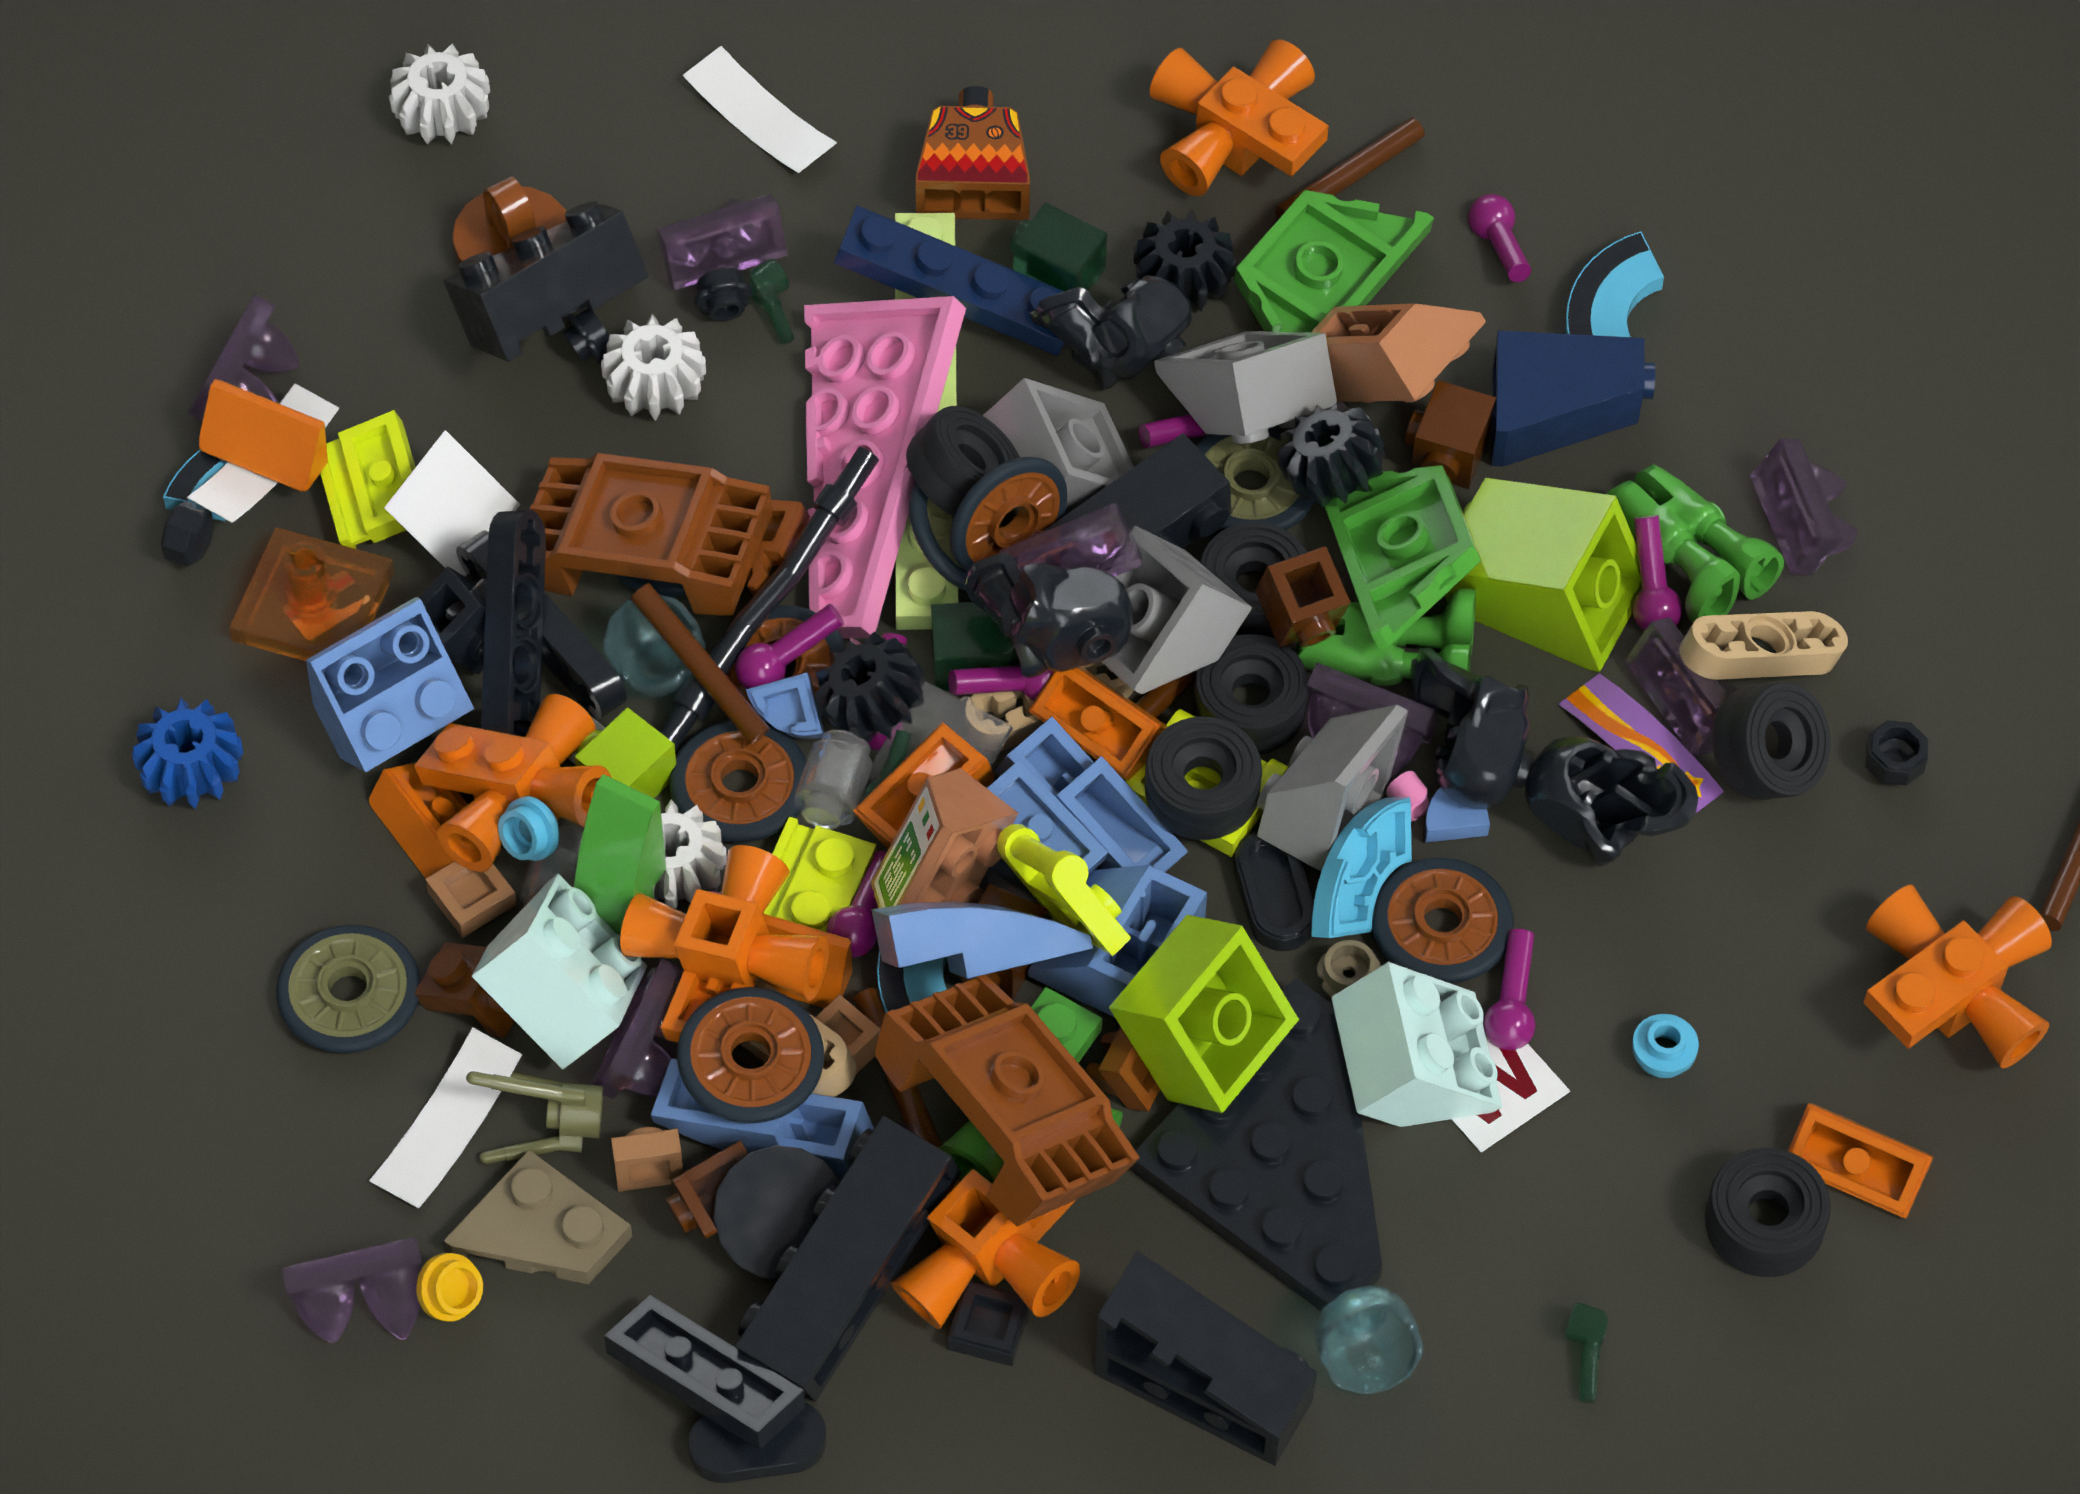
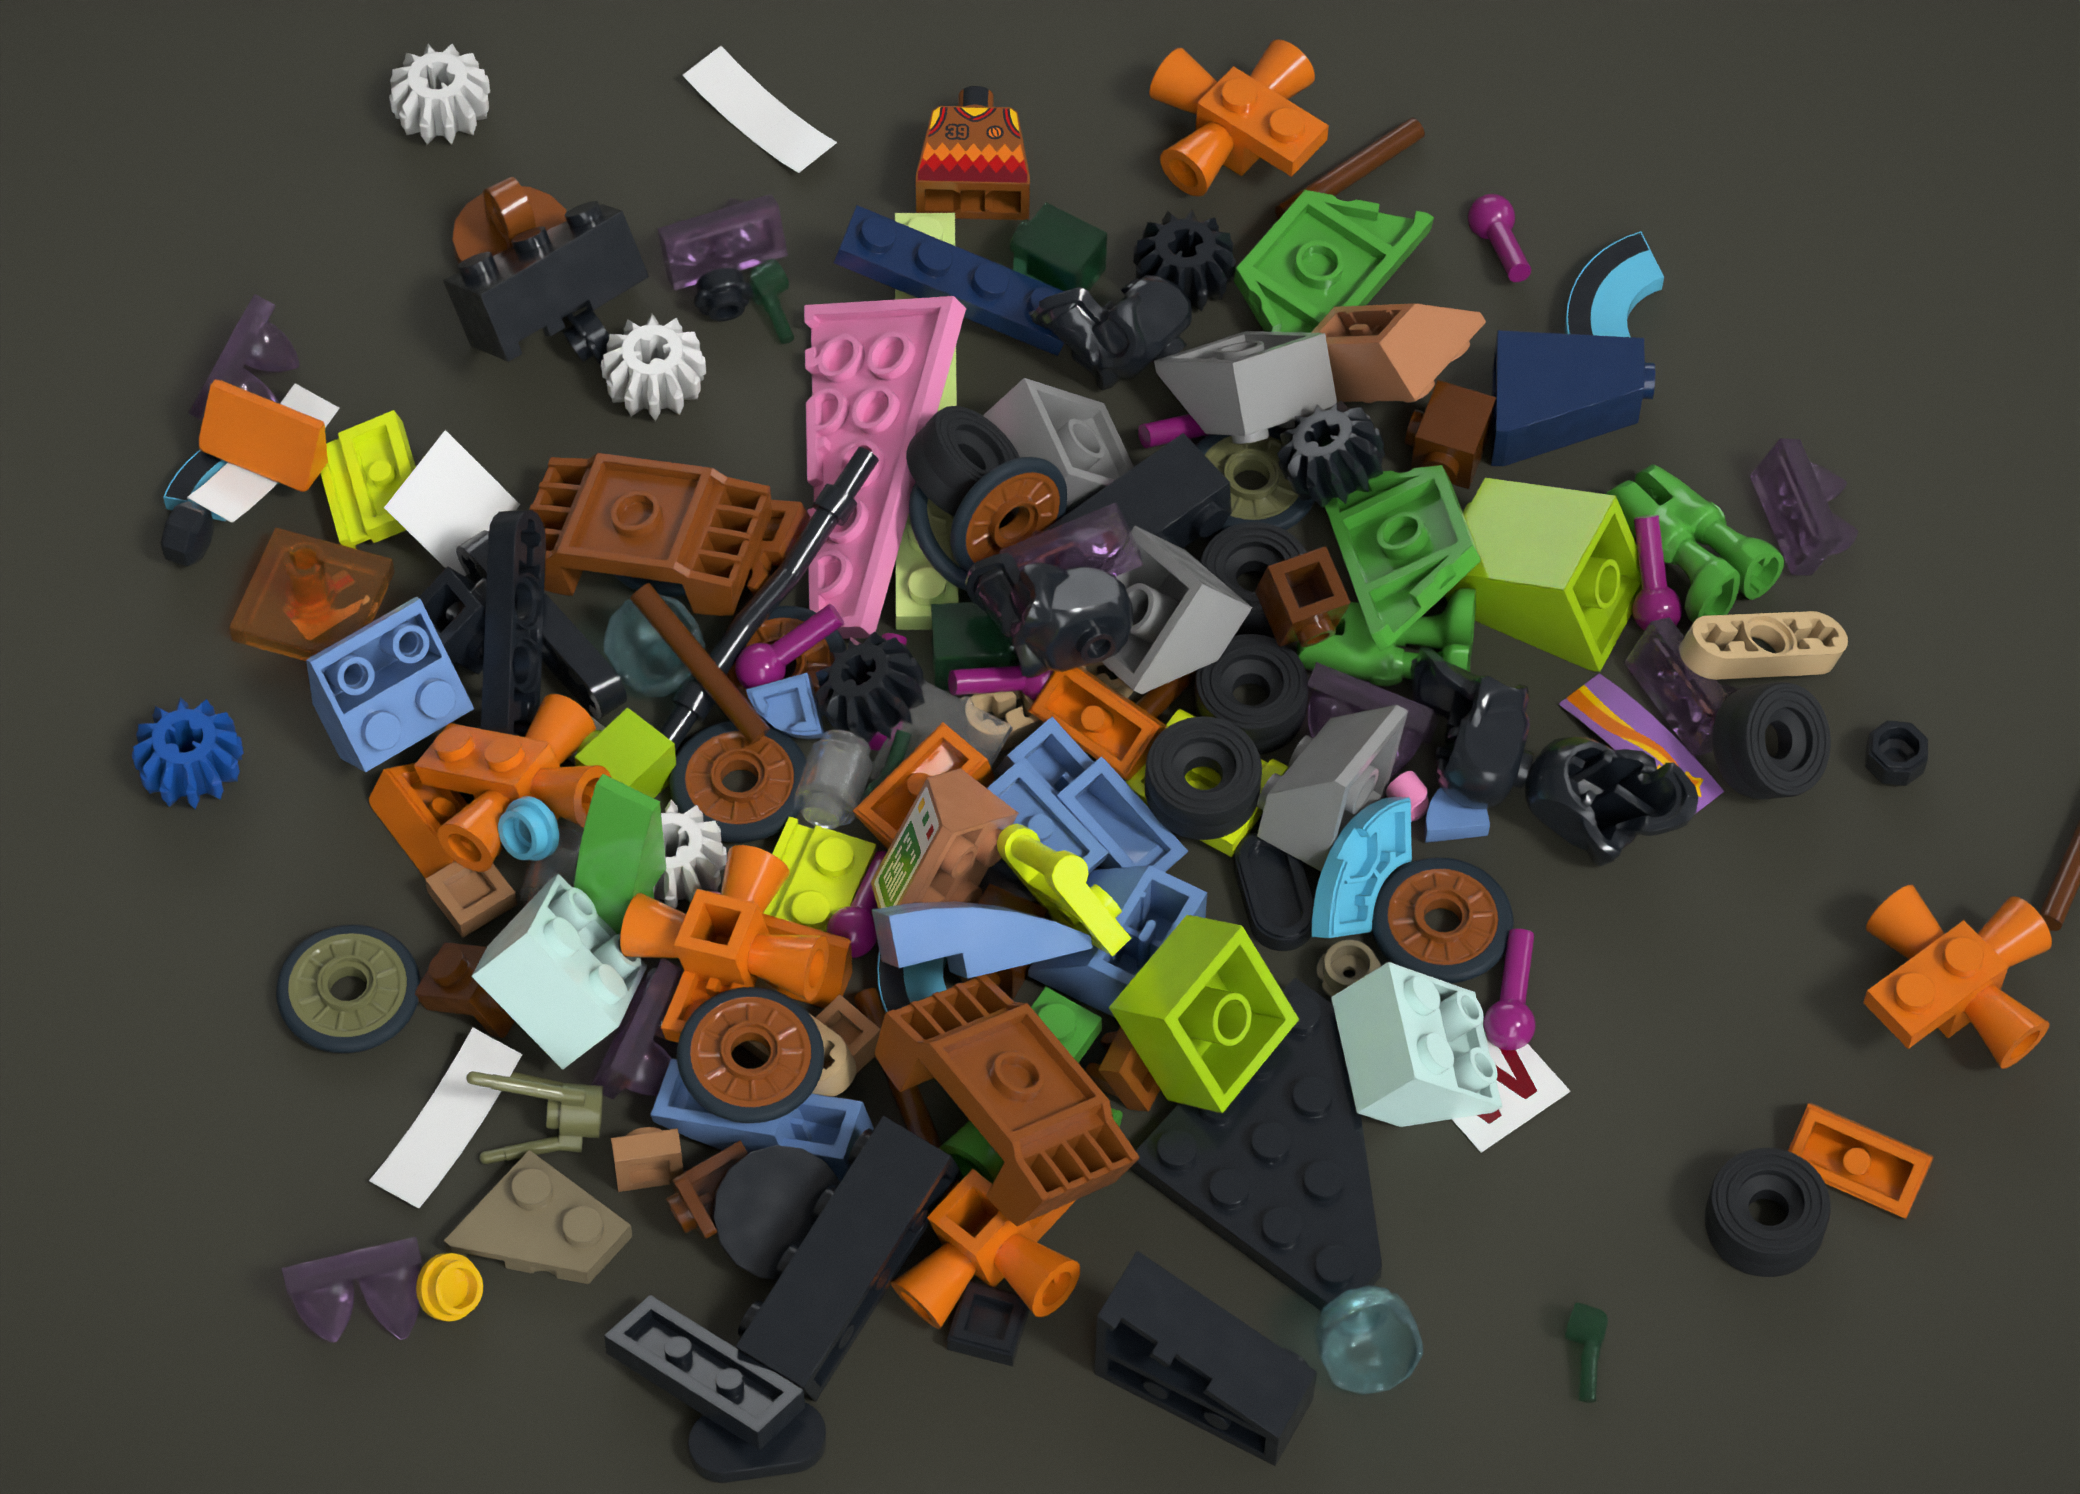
(1663, 1061): medium azure plate -> none

